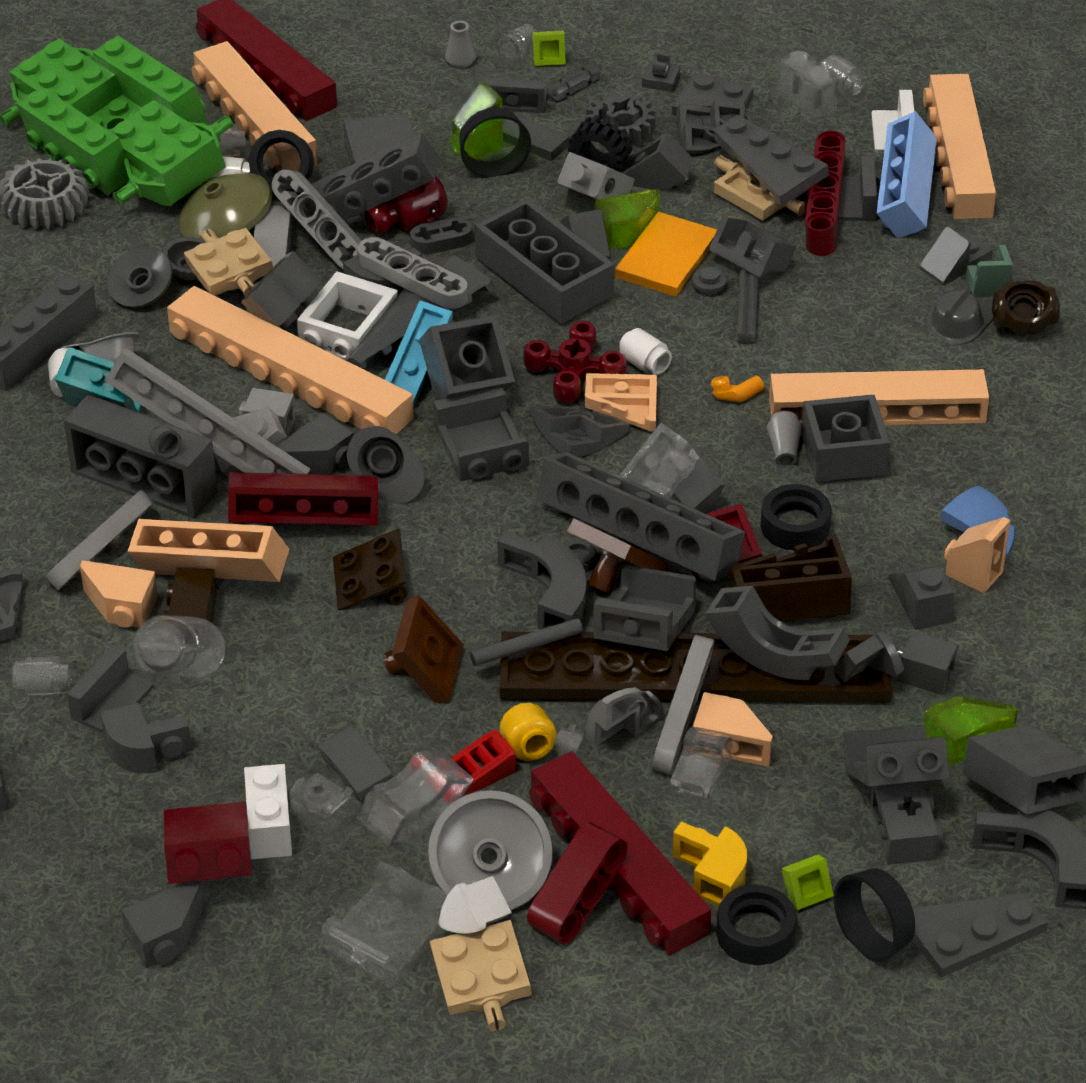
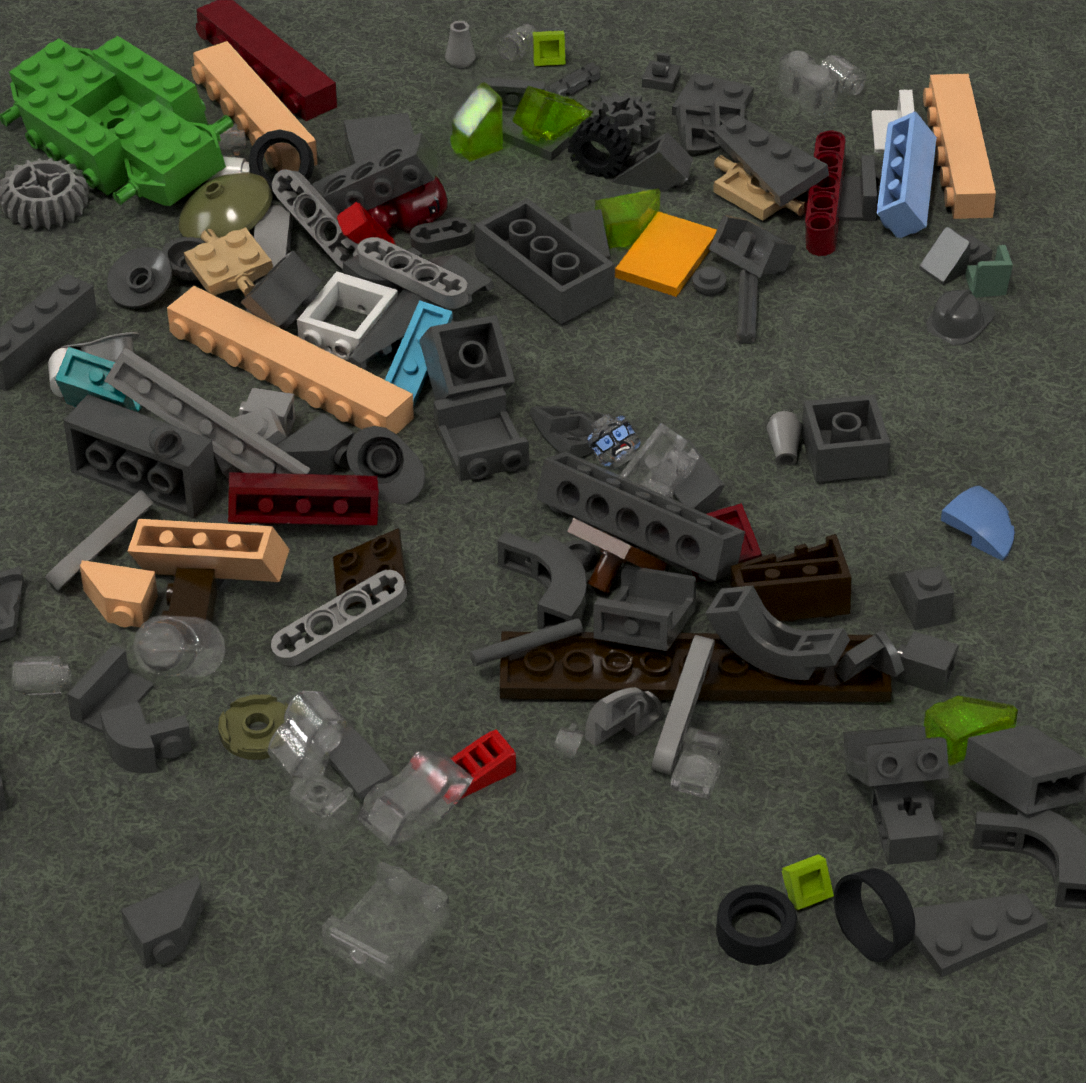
(207, 842): dark red brick -> none
(244, 711): none -> olive tile
(267, 811): white brick -> none
(307, 736): none -> clear brick
(335, 612): none -> light grey beam
(359, 225): none -> red slope
(425, 650): reddish brown tile -> none
(473, 907): white tile -> none
(481, 971): tan plate -> none
(495, 824): light grey dish -> none
(505, 165): black tyre -> none
(528, 731): yellow head -> none
(548, 114): none -> clear neon green slope
(572, 361): dark red gear -> none
(577, 883): dark red beam -> none
(591, 177): light grey torso -> none
(613, 440): none -> clear head
(624, 397): light nougat wing -> none
(645, 351): white brick -> none
(646, 880): dark red brick -> none
(718, 860): yellow brick -> none
(734, 718): light nougat slope -> none
(736, 393): light orange arm -> none
(795, 497): black tyre -> none
(900, 395): light nougat brick -> none
(978, 554): light nougat slope -> none
(1025, 307): dark brown hair -> none

